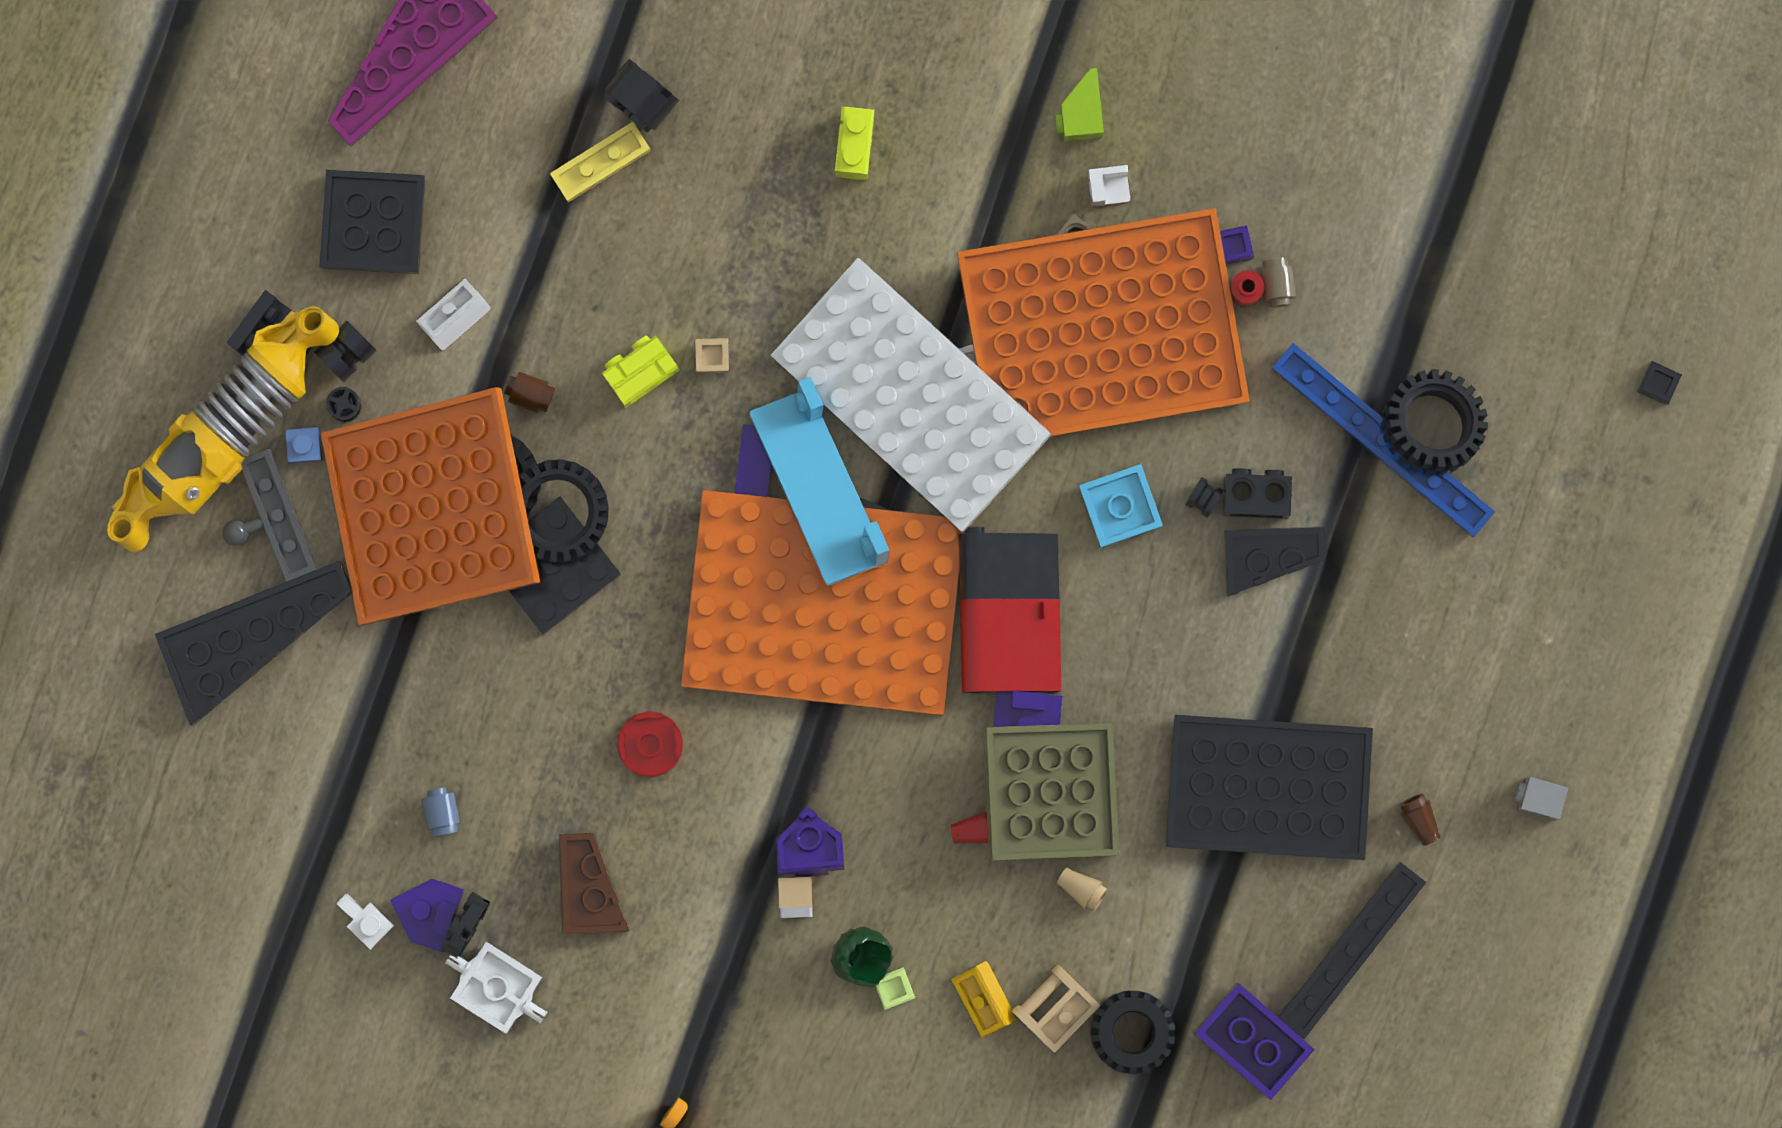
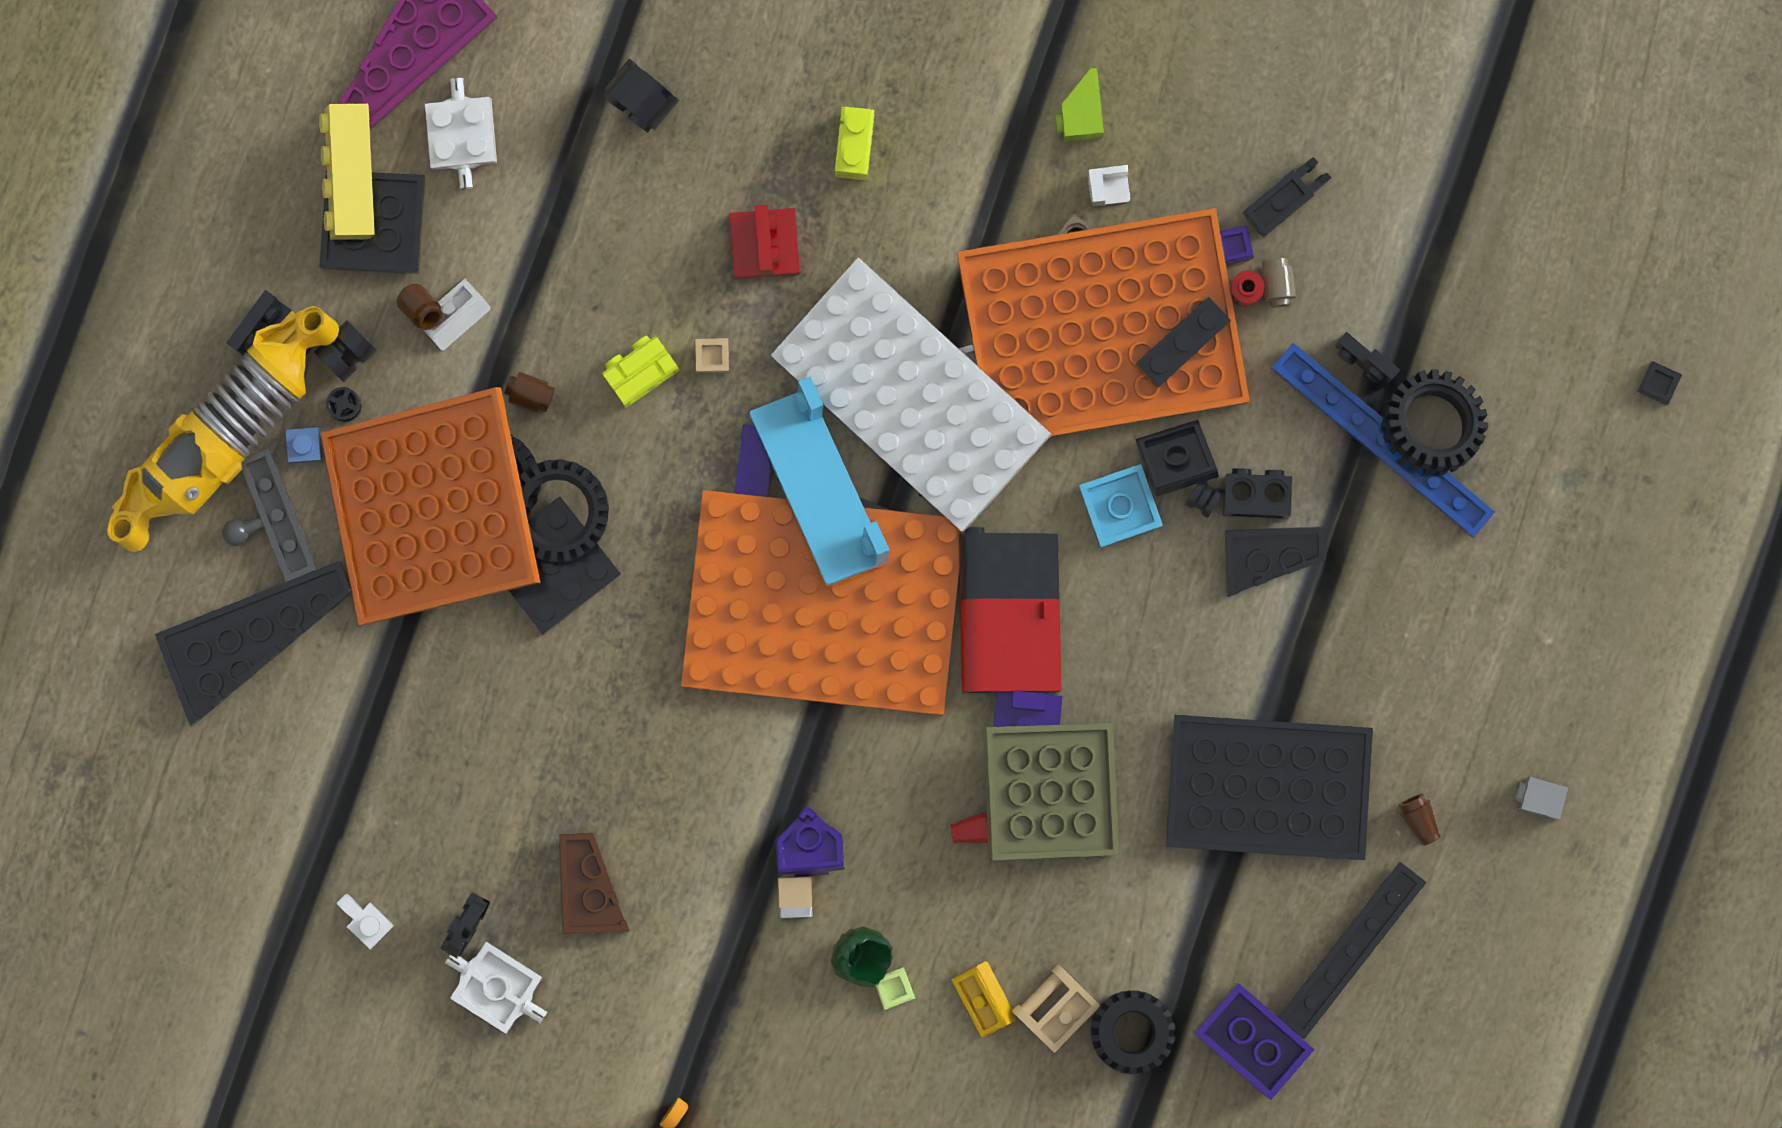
(348, 171): none -> light yellow brick
(419, 306): none -> reddish brown brick
(428, 912): dark purple plate -> none
(441, 812): sand blue brick -> none
(461, 133): none -> white plate
(600, 162): light yellow plate -> none
(650, 744): red tile -> none
(764, 243): none -> red bracket
(1083, 889): tan cone -> none
(1177, 458): none -> black plate
(1183, 342): none -> black plate
(1283, 199): none -> black hinge
(1375, 365): none -> black plate

